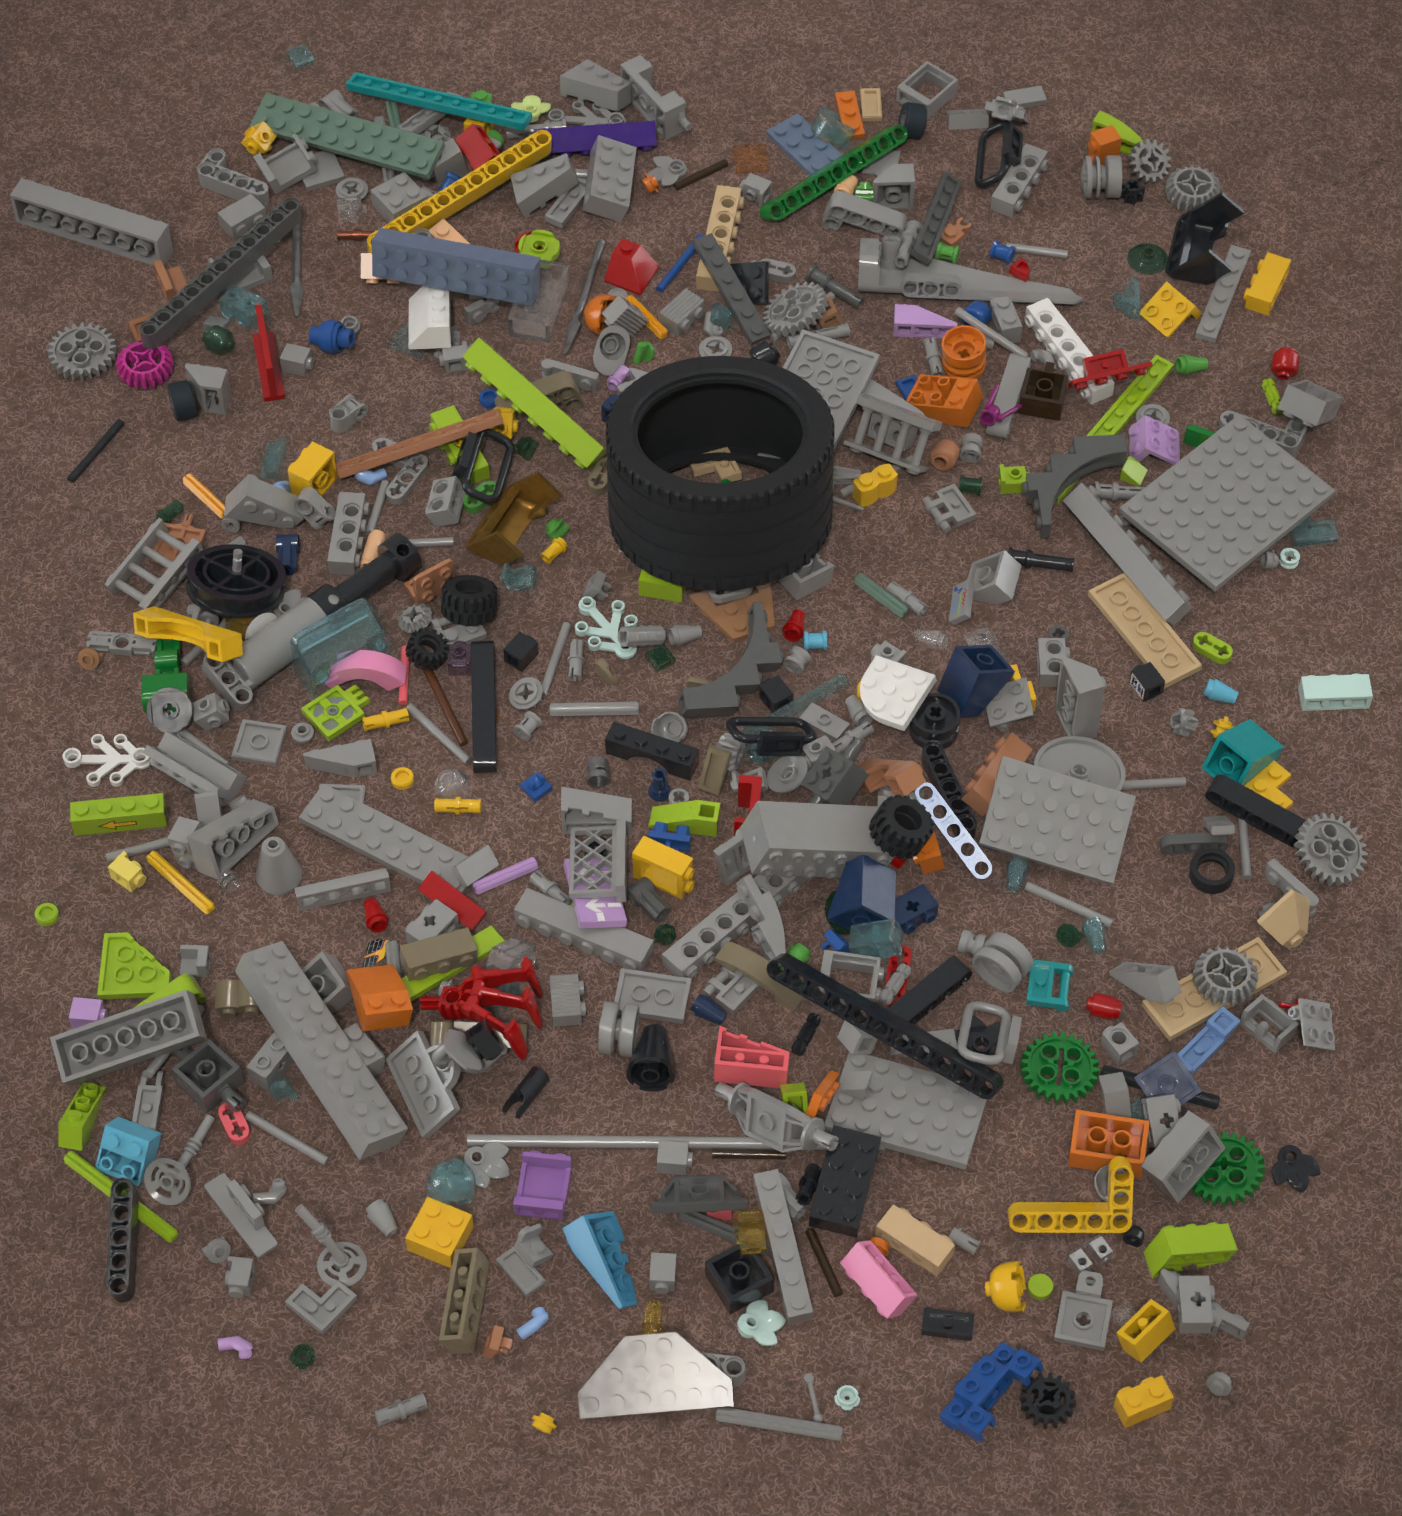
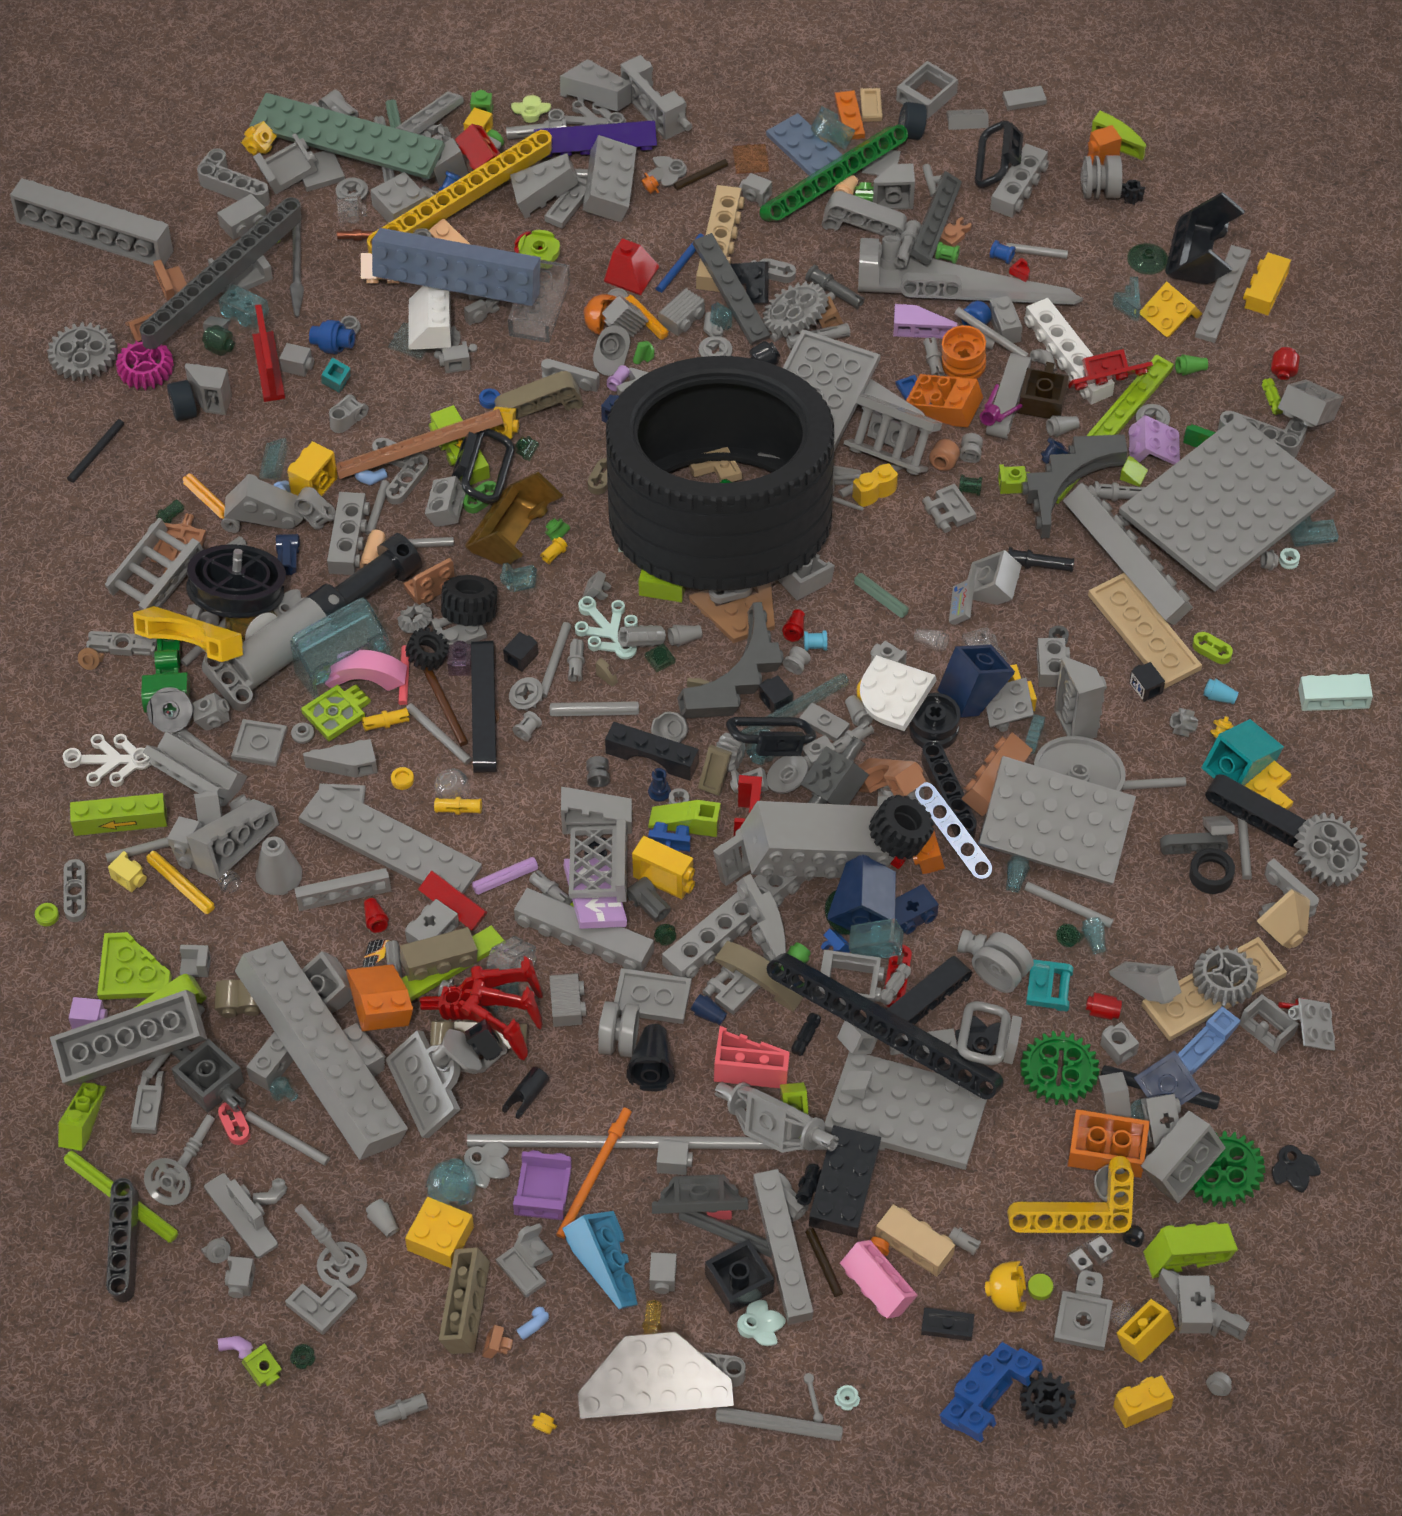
(69, 883): none -> light grey beam
(127, 1150): medium azure slope -> none
(252, 1361): none -> lime brick
(300, 56): clear light blue plate -> none
(335, 375): none -> teal brick
(439, 101): teal plate -> none
(475, 866): light grey tile -> none
(534, 403): lime brick -> none
(536, 786): blue tile -> none
(575, 325): flat silver piece -> none
(615, 1132): none -> orange bar
(748, 1154): dark brown bar -> none
(749, 1231): clear yellow brick -> none
(823, 1094): orange plate -> none
(907, 598): light grey pin -> none
(930, 179): none -> light grey piece
(1006, 110): light grey plate -> none
(1035, 732): none -> clear light blue beam
(1053, 448): none -> dark blue brick
(1061, 424): none -> light grey cone
(1153, 153): light grey gear -> none
(1191, 187): light grey gear -> none

